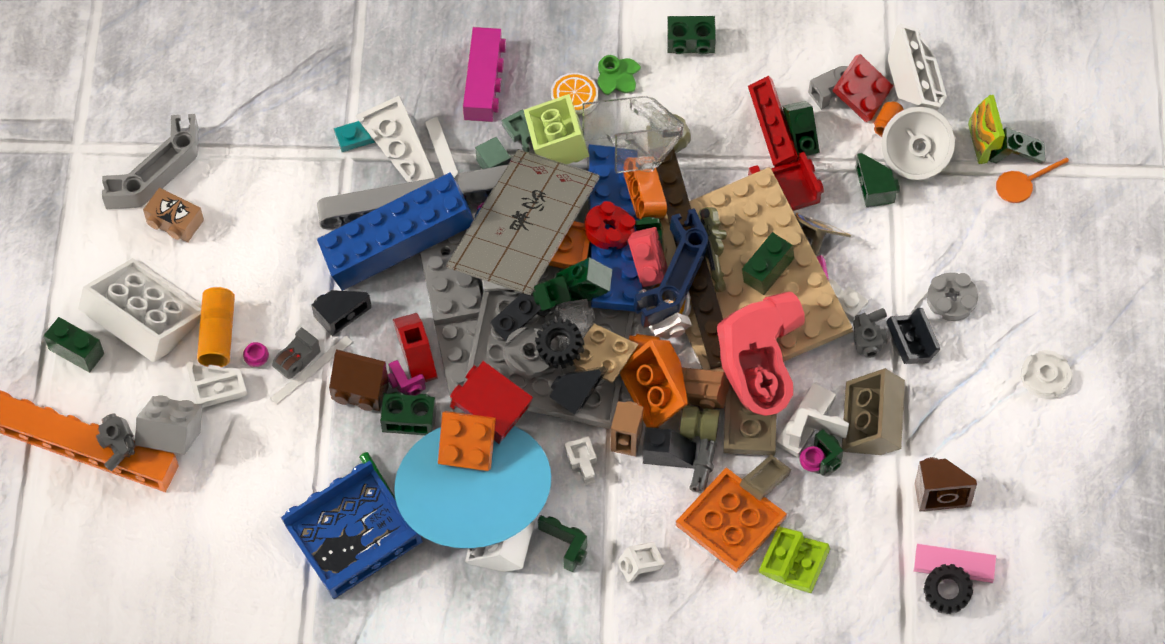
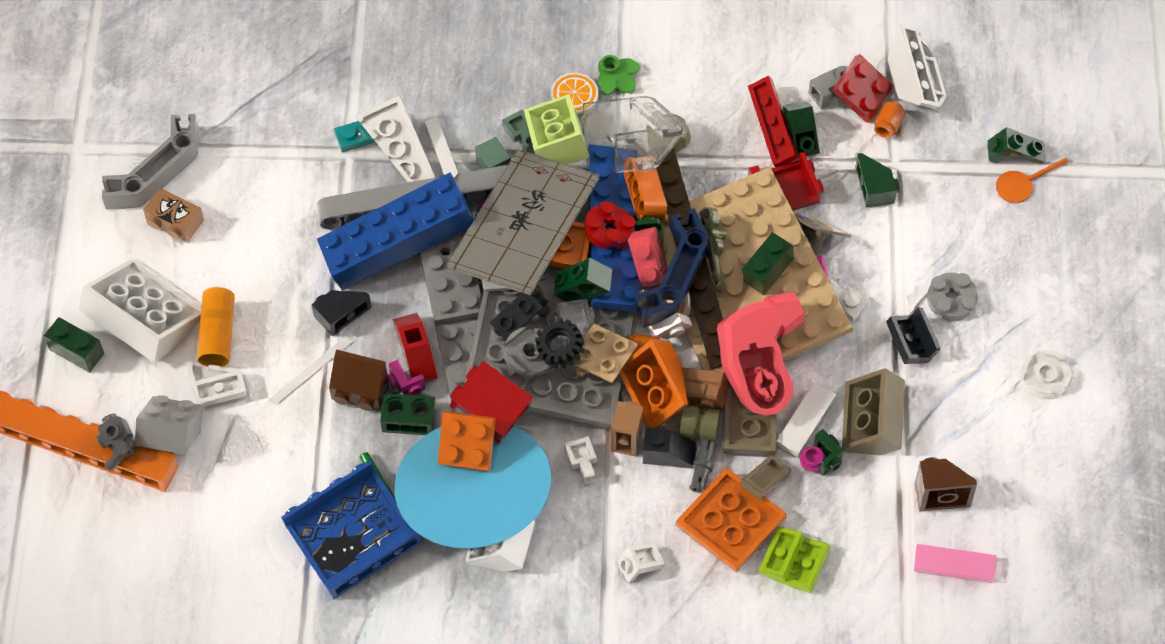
(256, 354): dark pink plate -> none
(297, 354): dark grey leg -> none
(482, 74): dark pink brick -> none
(551, 293): dark green bracket -> none
(576, 388): black slope -> none
(576, 552): dark green bracket -> none
(691, 30): dark green brick -> none
(813, 419): white bracket -> none
(867, 335): dark grey piece -> none
(910, 129): white hat -> none
(948, 572): black tyre -> none
(986, 129): slope -> none

